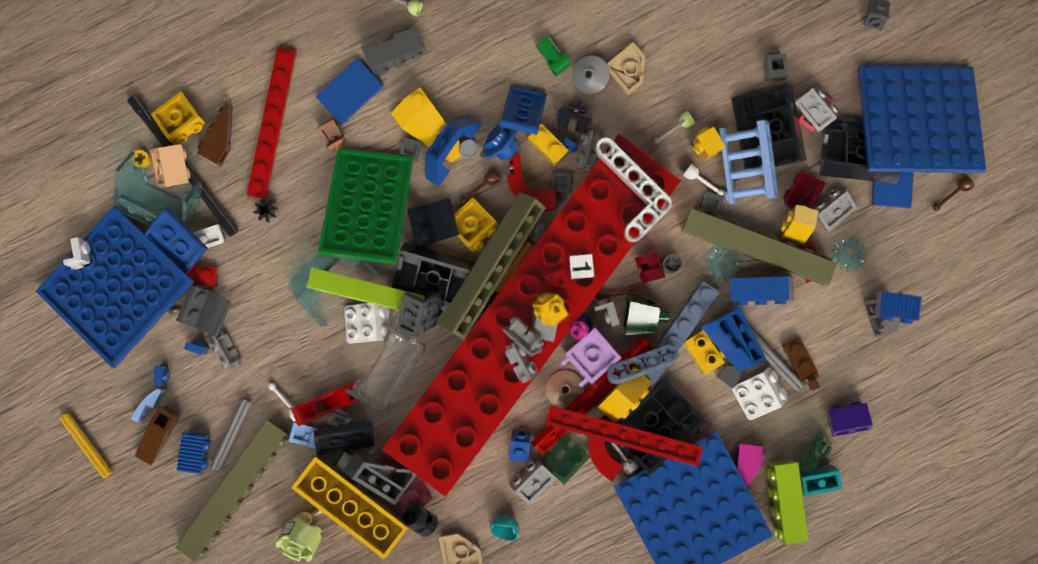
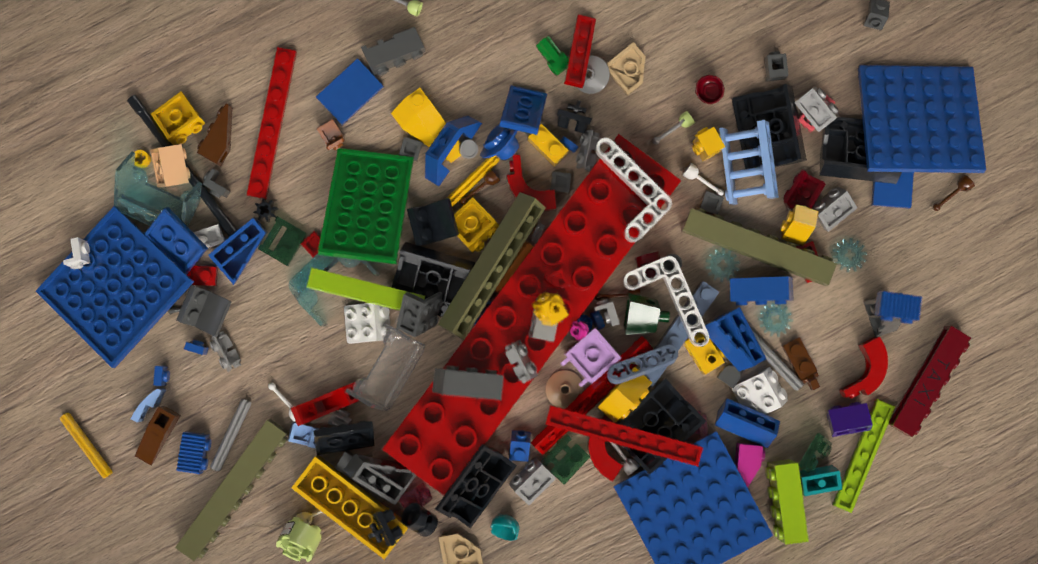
(216, 189): none -> dark grey bracket
(238, 249): none -> blue wedge
(287, 245): none -> clear green plate
(311, 244): none -> red tile
(389, 535): none -> black hips
(468, 383): none -> dark grey wedge
(472, 179): none -> yellow axle
(476, 485): none -> black piece
(530, 342): light grey hinge -> none
(580, 51): none -> red plate
(581, 266): white sticker -> none
(597, 320): none -> blue tile
(675, 294): none -> white beam
(710, 89): none -> dark red hair
(747, 423): none -> blue brick
(767, 321): none -> clear light blue gear
(863, 456): none -> lime tile
(875, 369): none -> red arch
(929, 381): none -> dark red brick

